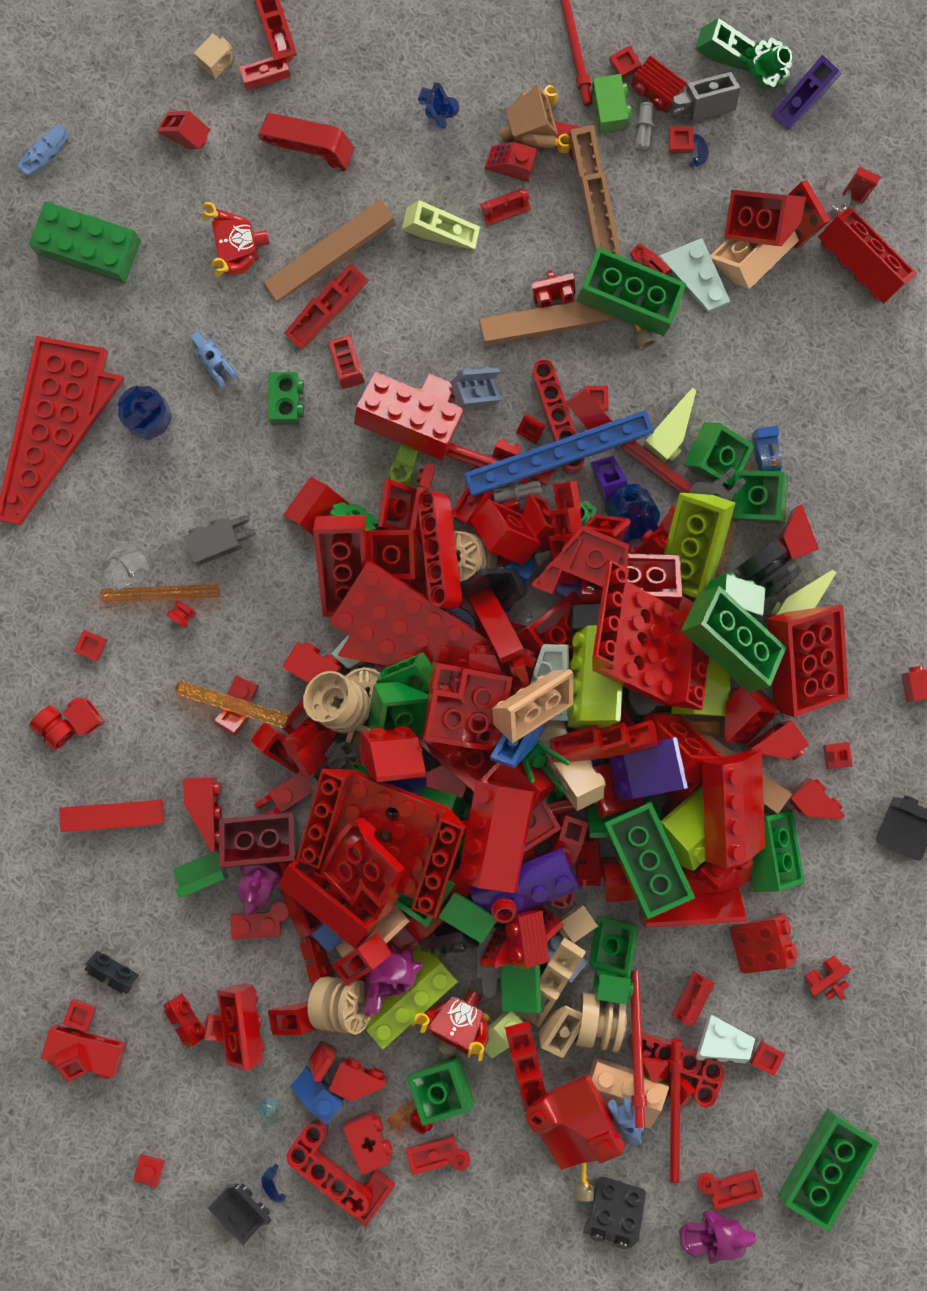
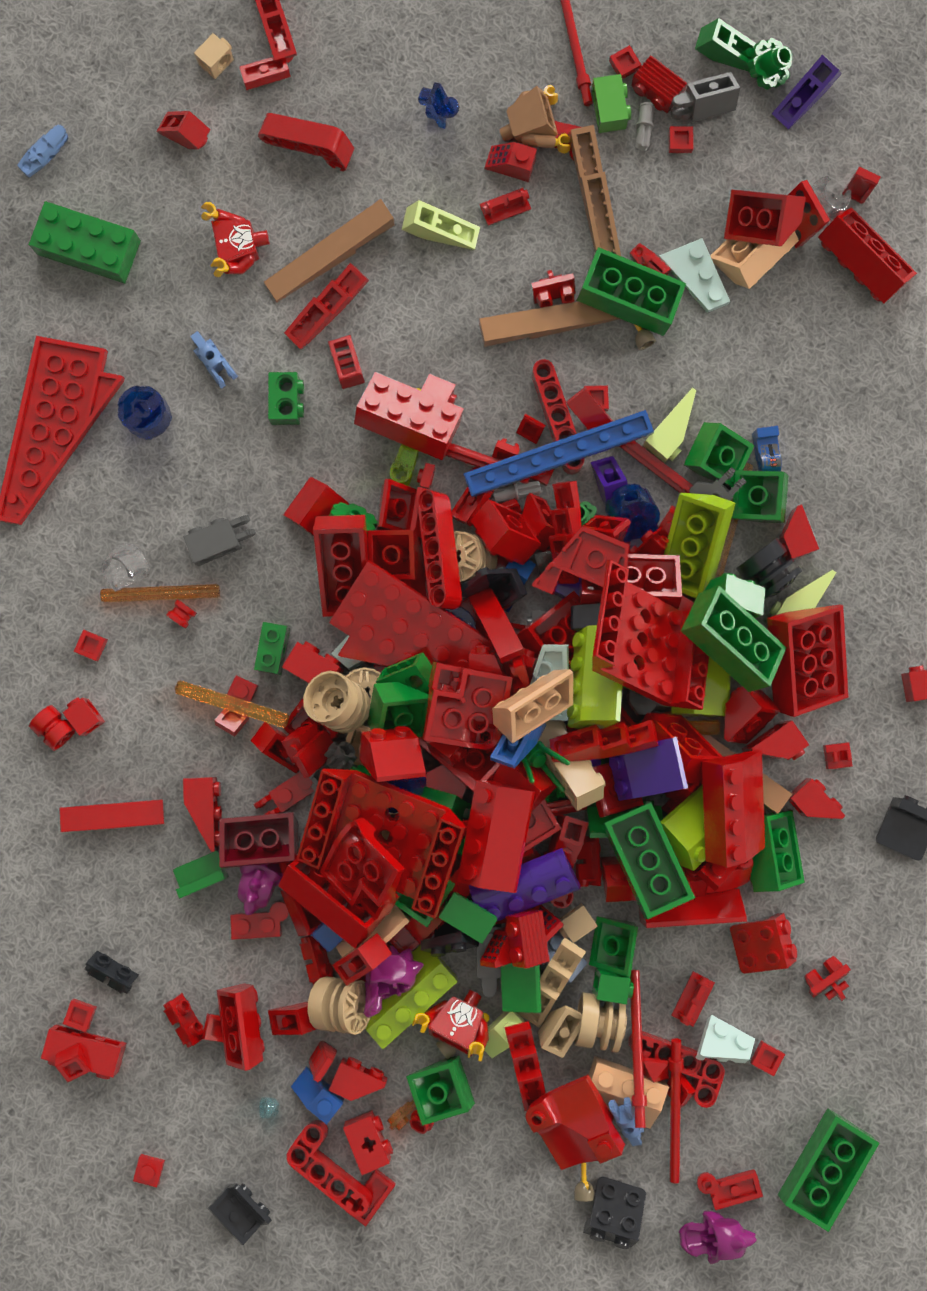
(269, 1186): clear blue piece -> none
(272, 648): none -> green brick
(437, 1154): red hinge -> none
(476, 387): sand blue bracket -> none
(503, 910): red plate -> none
(703, 151): clear blue piece -> none

